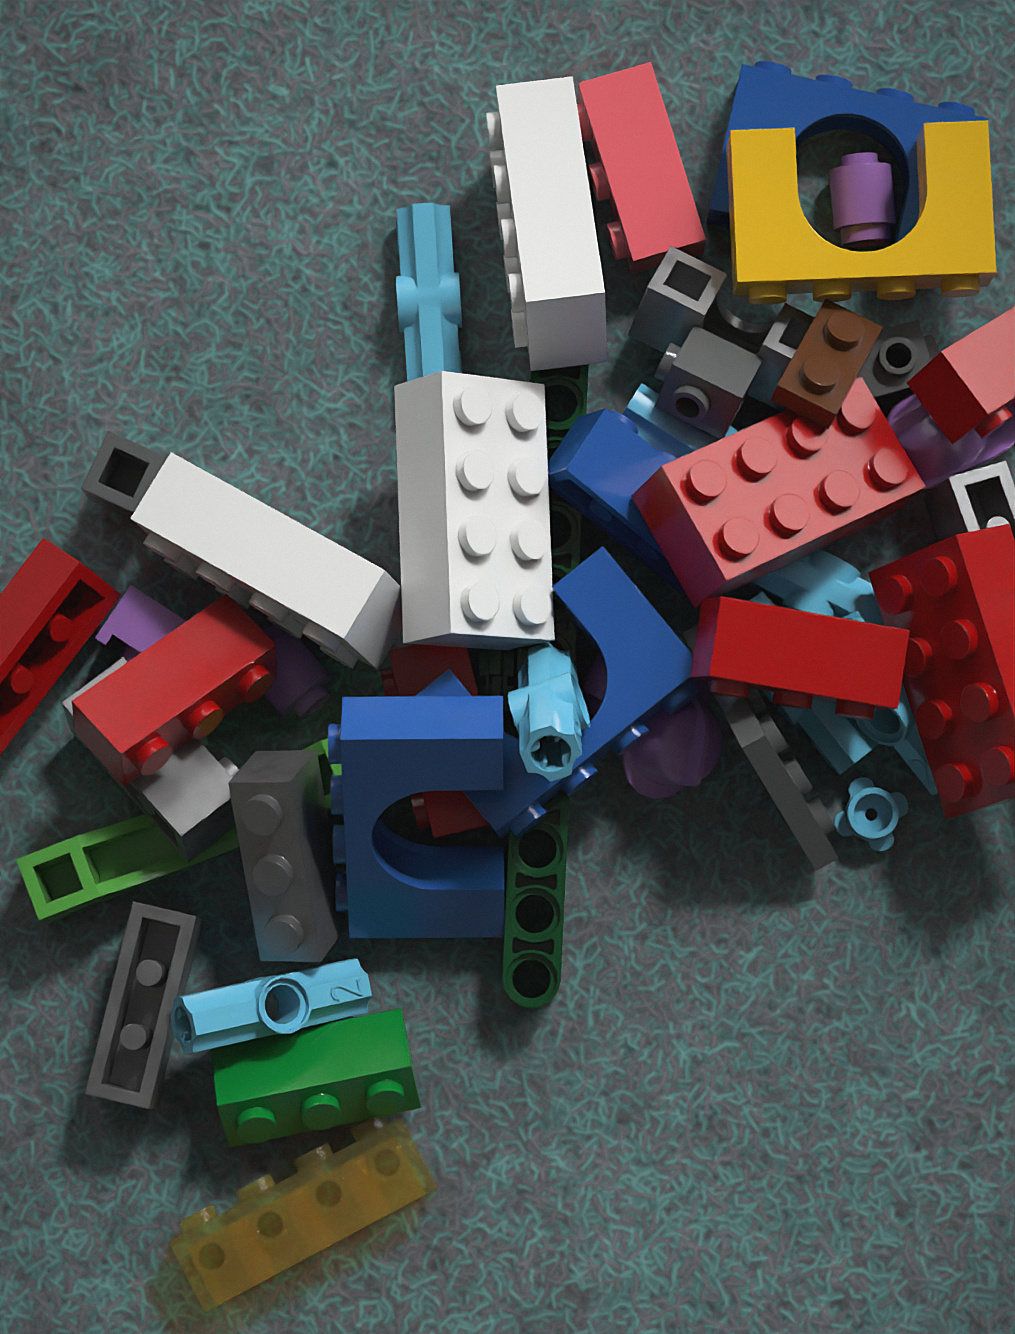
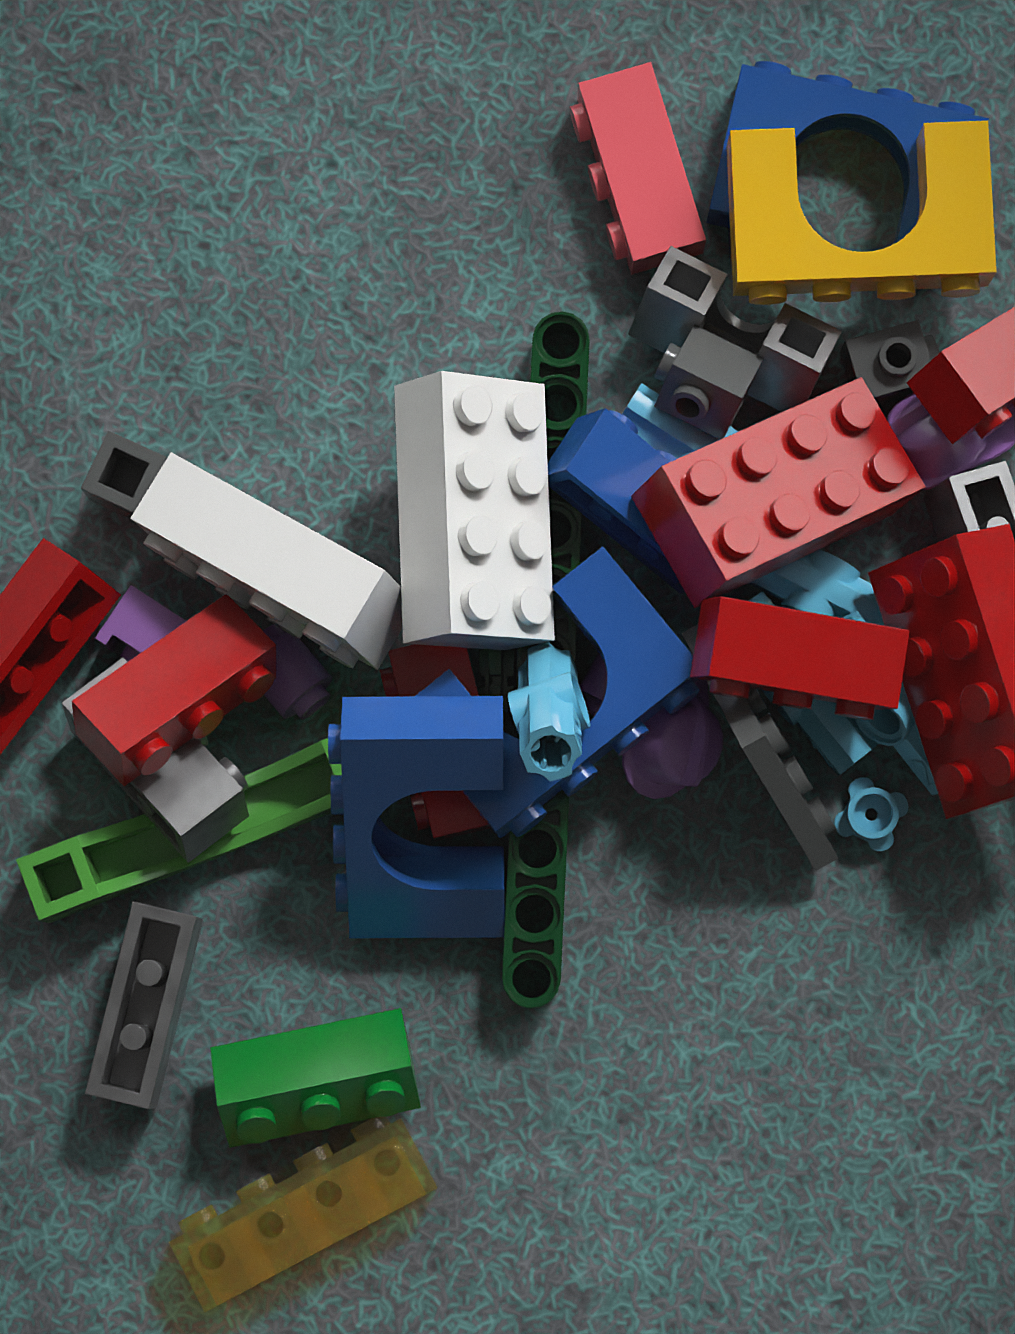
(239, 1013): medium azure piece -> none
(287, 855): flat silver brick -> none
(428, 290): medium azure piece -> none
(547, 224): white brick -> none
(826, 363): reddish brown plate -> none
(862, 200): medium lavender brick -> none

